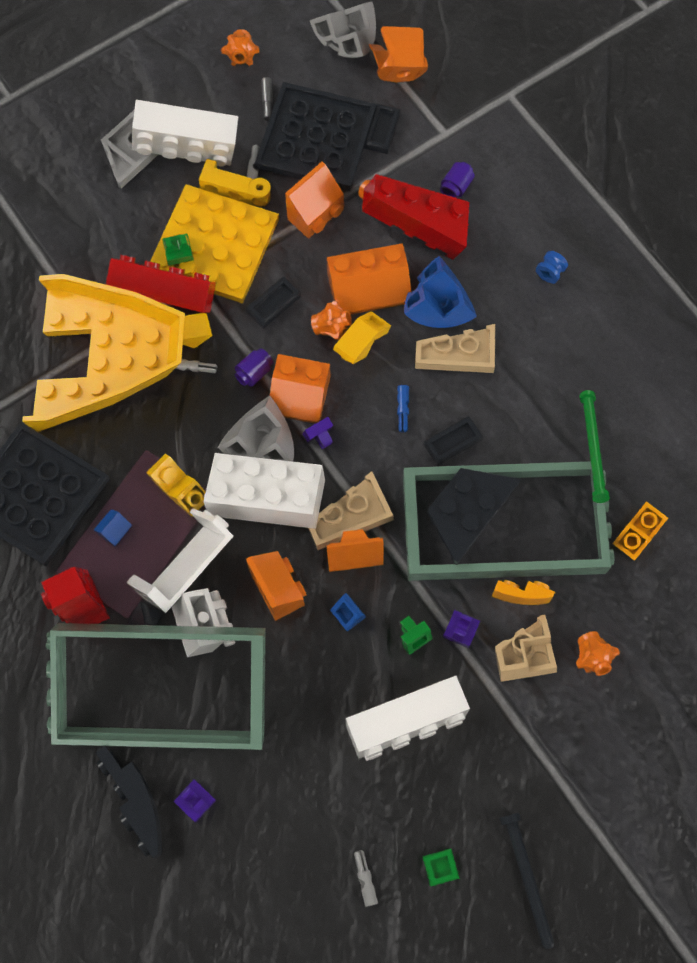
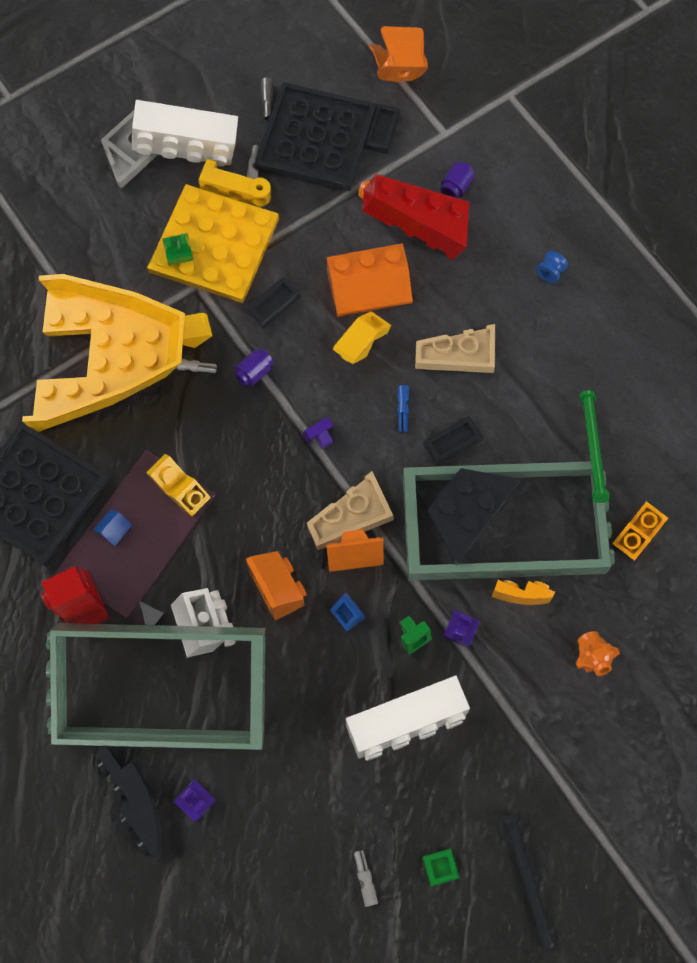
(162, 285): red brick -> none
(187, 564): white panel -> none
(240, 48): orange rock -> none
(260, 434): light grey brick -> none
(265, 490): white brick -> none
(300, 387): orange slope -> none
(314, 201): orange slope -> none
(331, 321): orange rock -> none
(348, 30): light grey brick -> none
(439, 298): blue brick -> none
(527, 653): tan slope -> none

